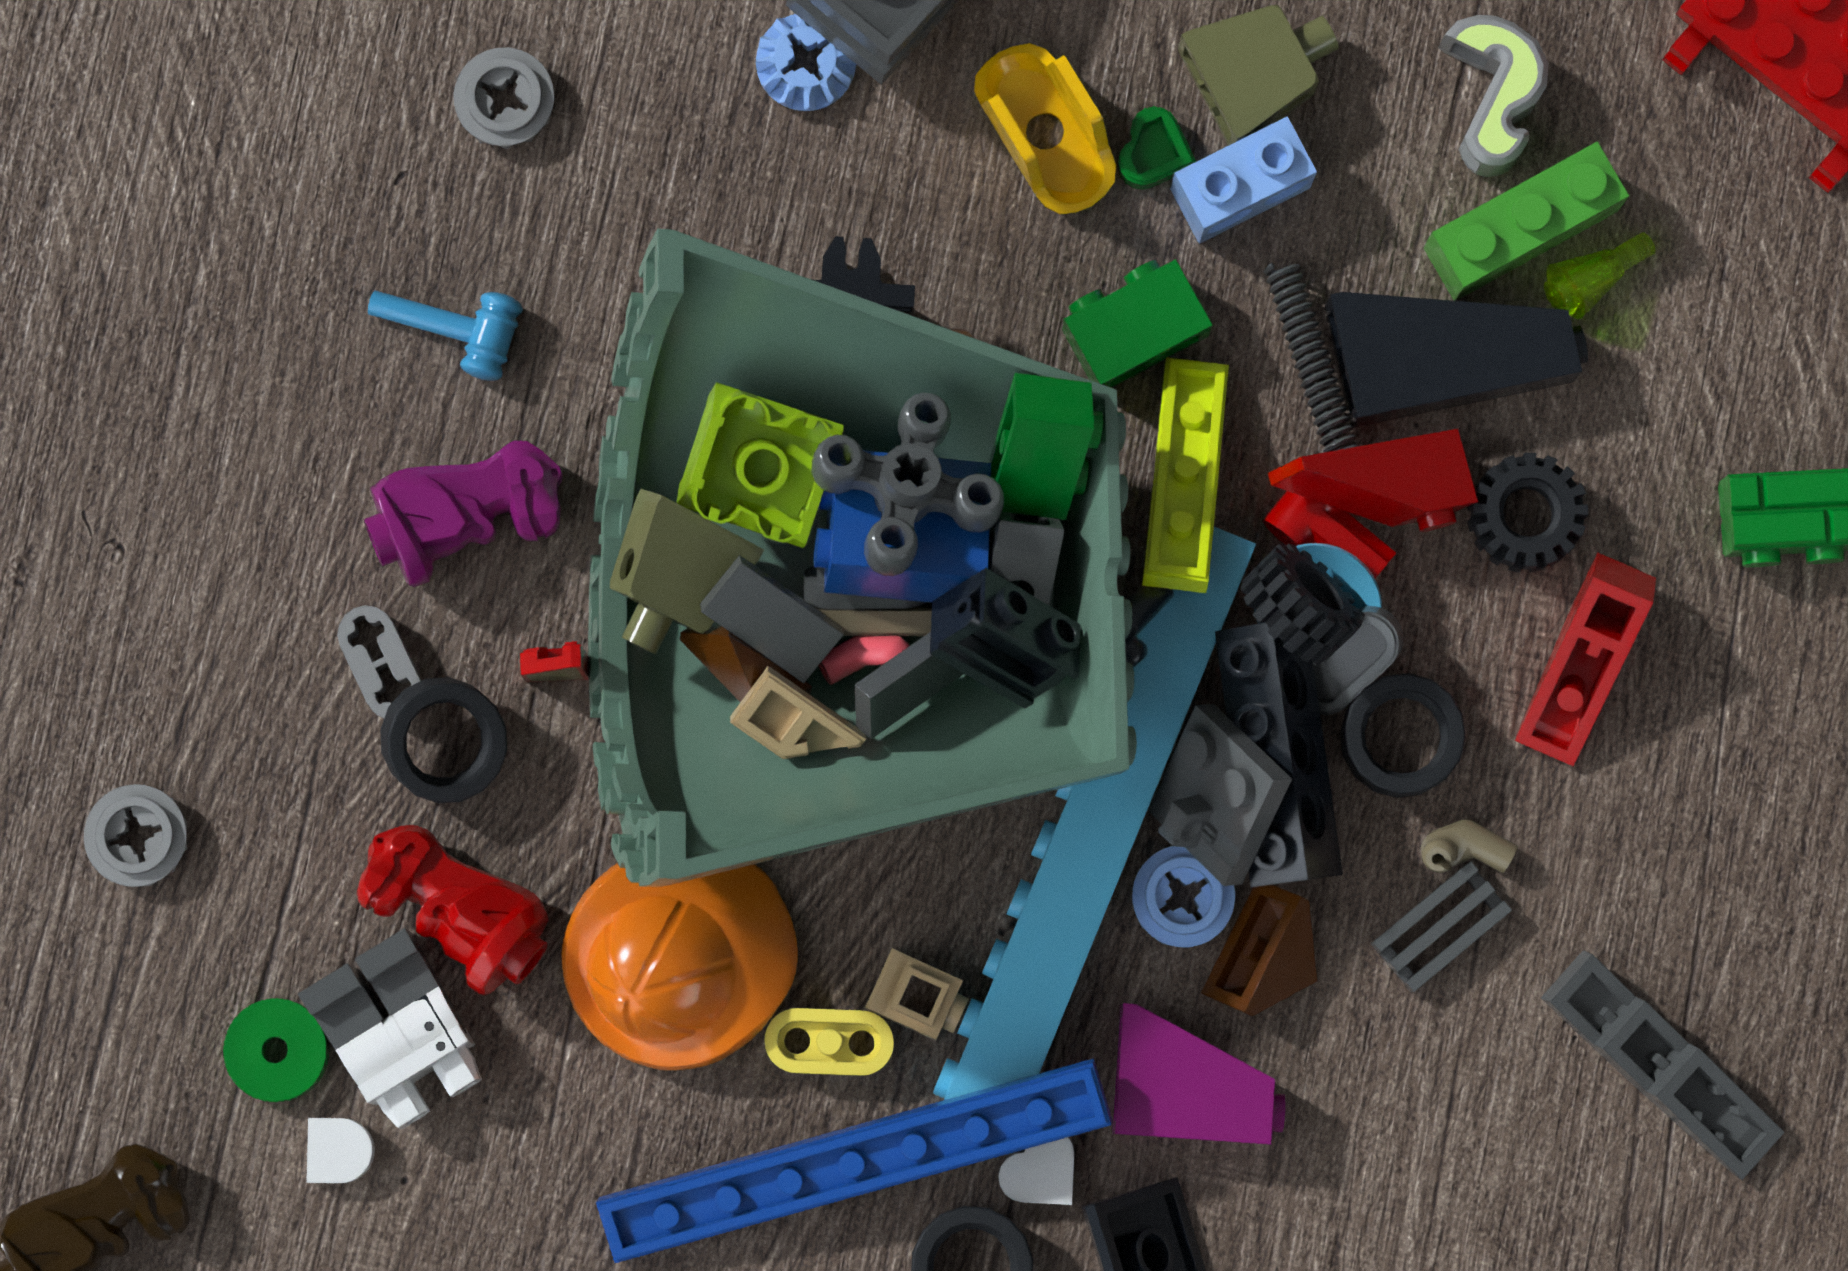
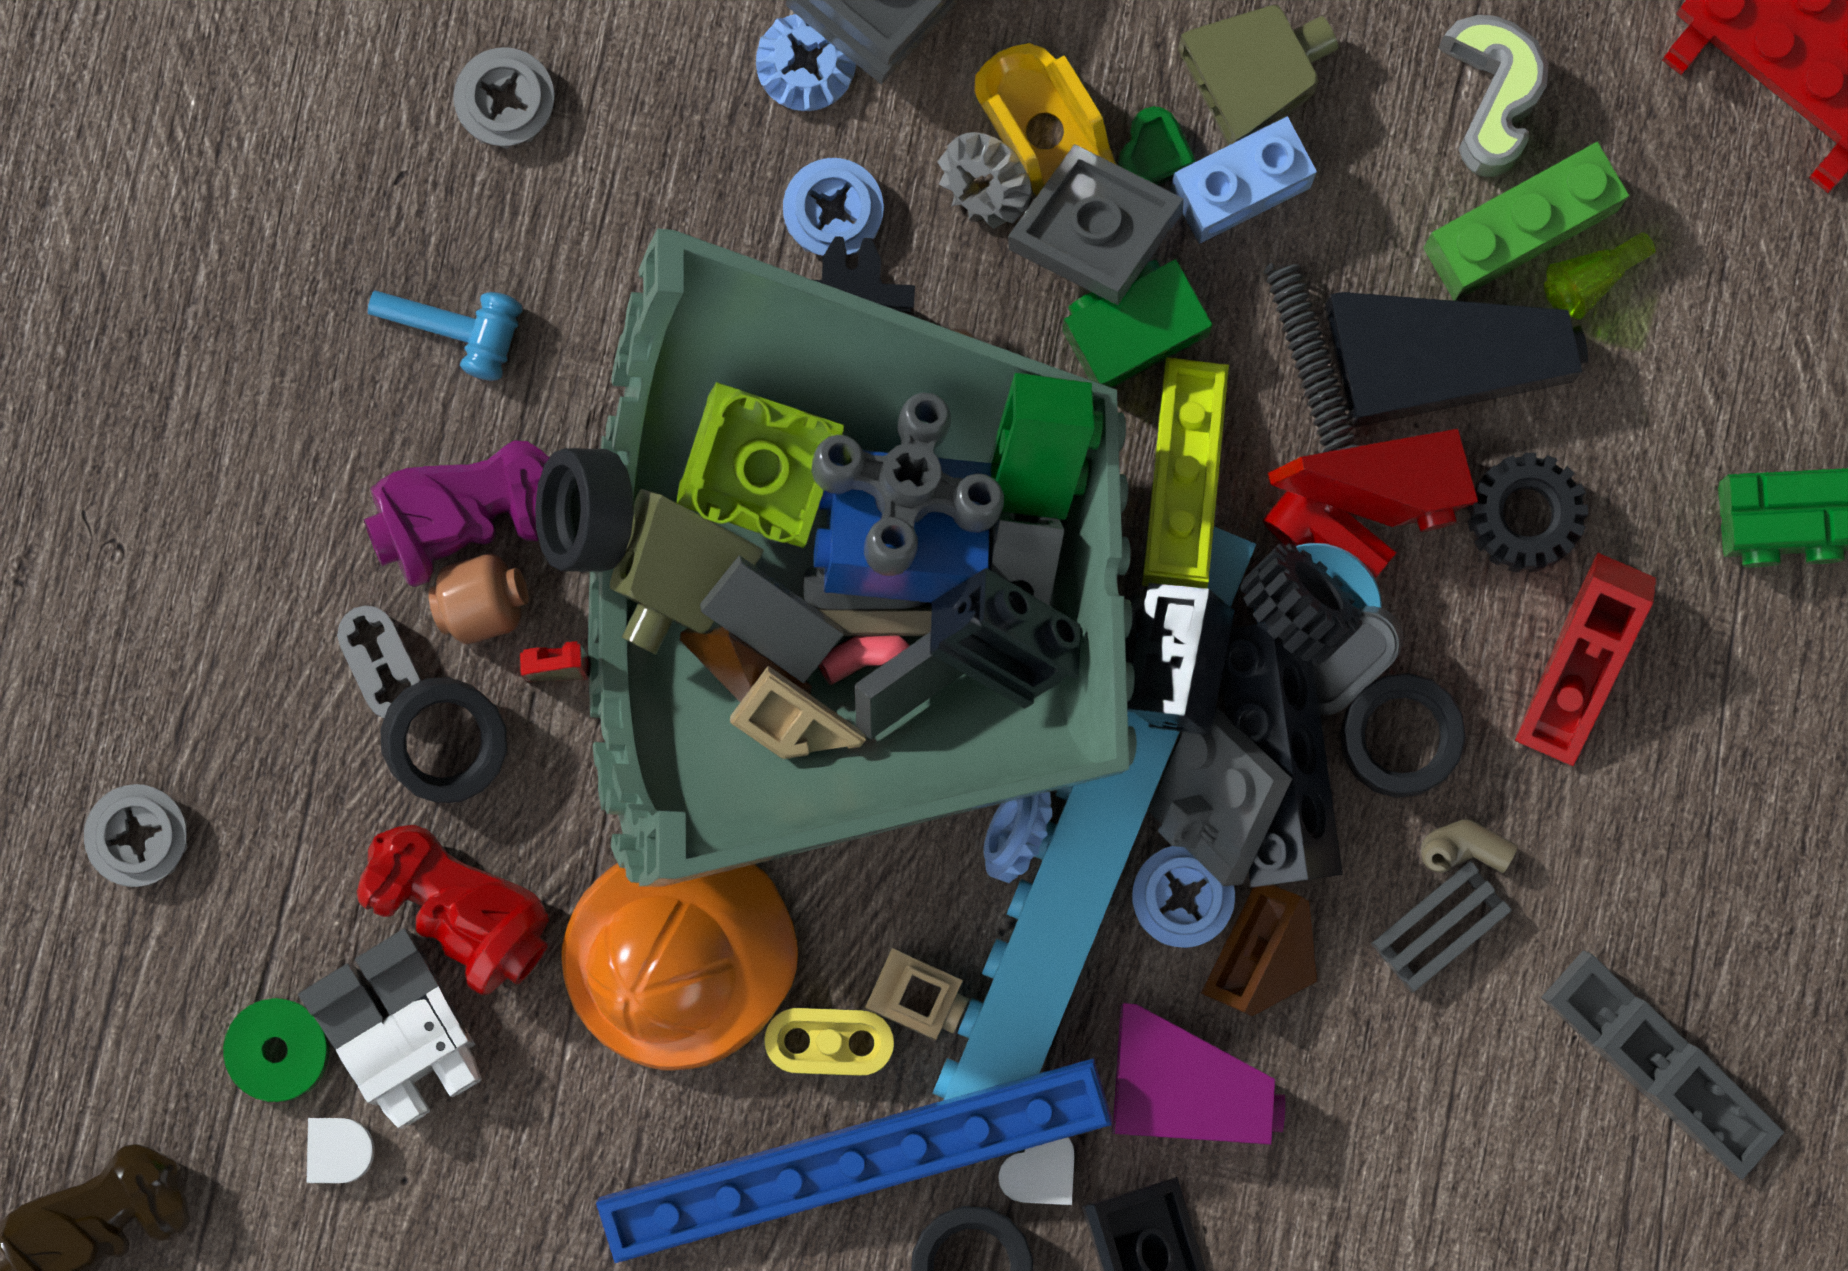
(478, 598): none -> nougat head
(584, 510): none -> black tyre
(828, 179): none -> light blue gear
(978, 155): none -> light grey gear
(1016, 836): none -> light blue gear
(1095, 224): none -> dark grey hinge
(1180, 658): none -> black hinge

